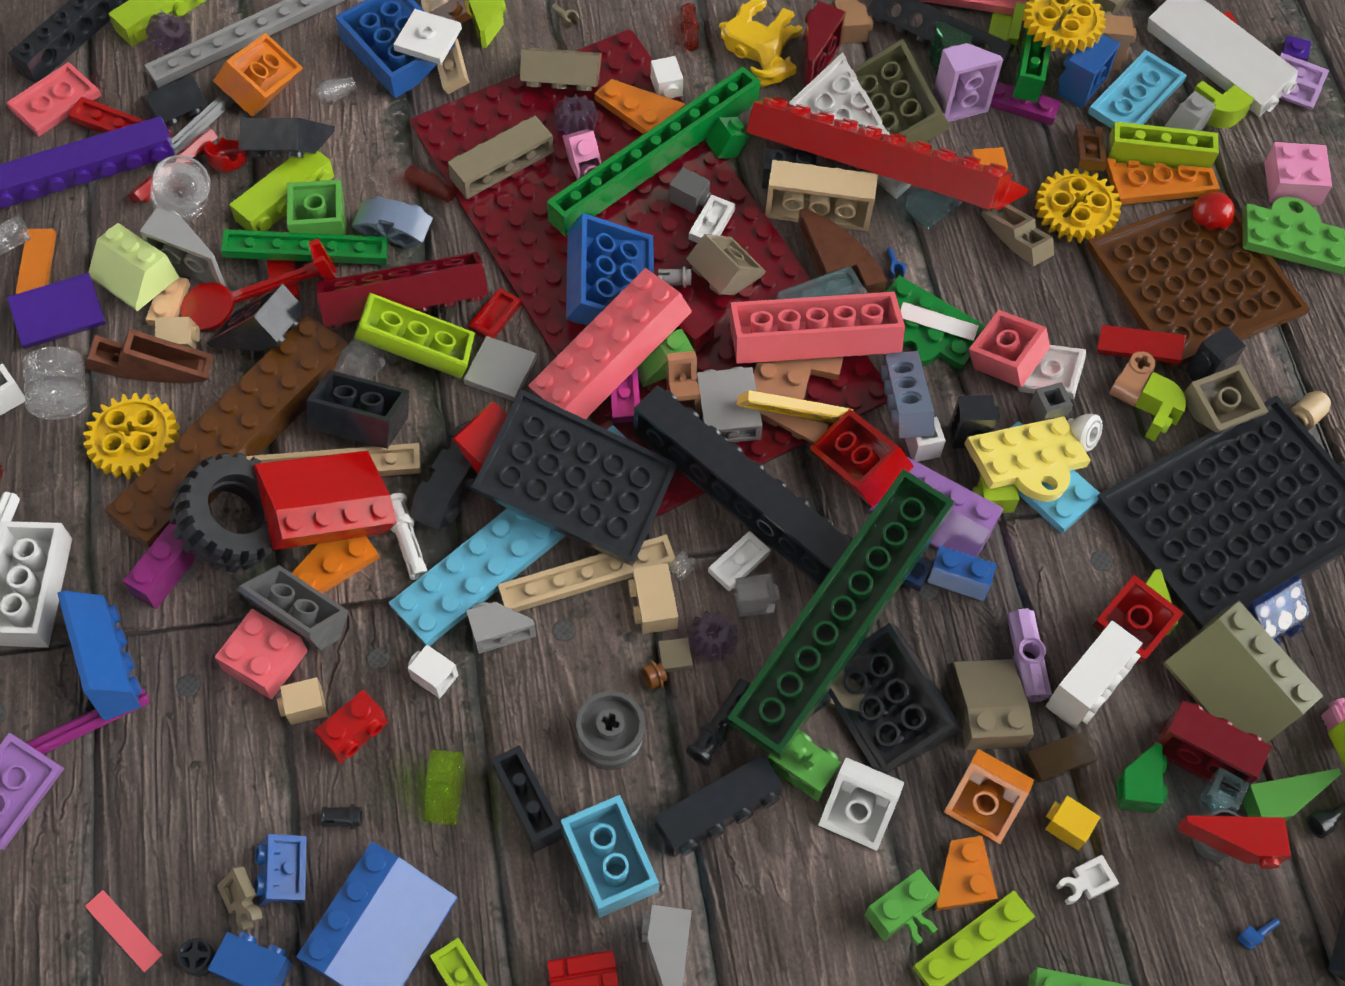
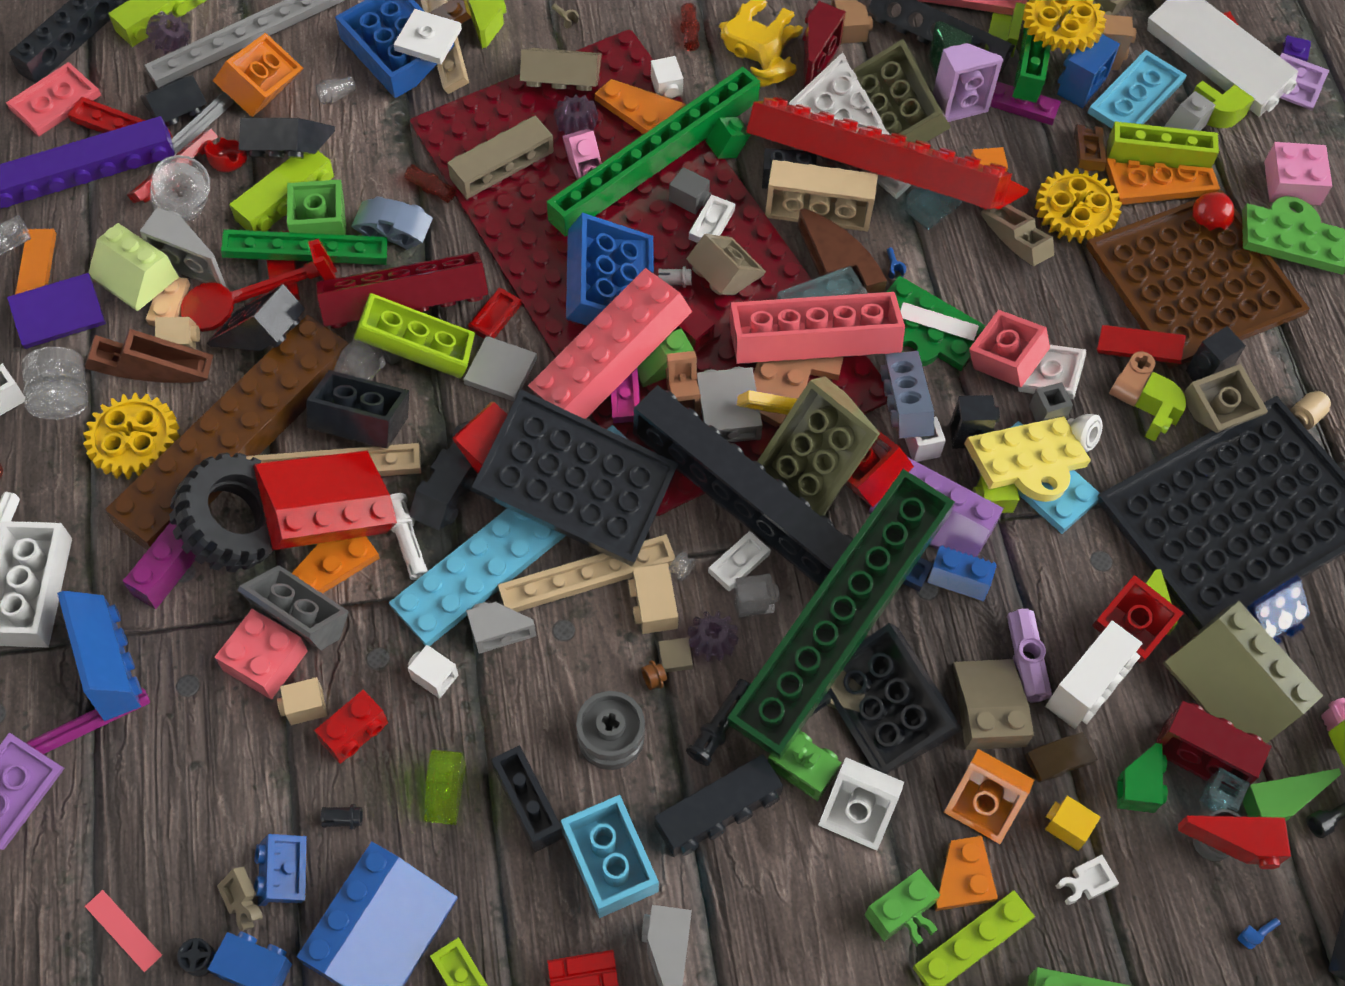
(819, 444): none -> olive slope

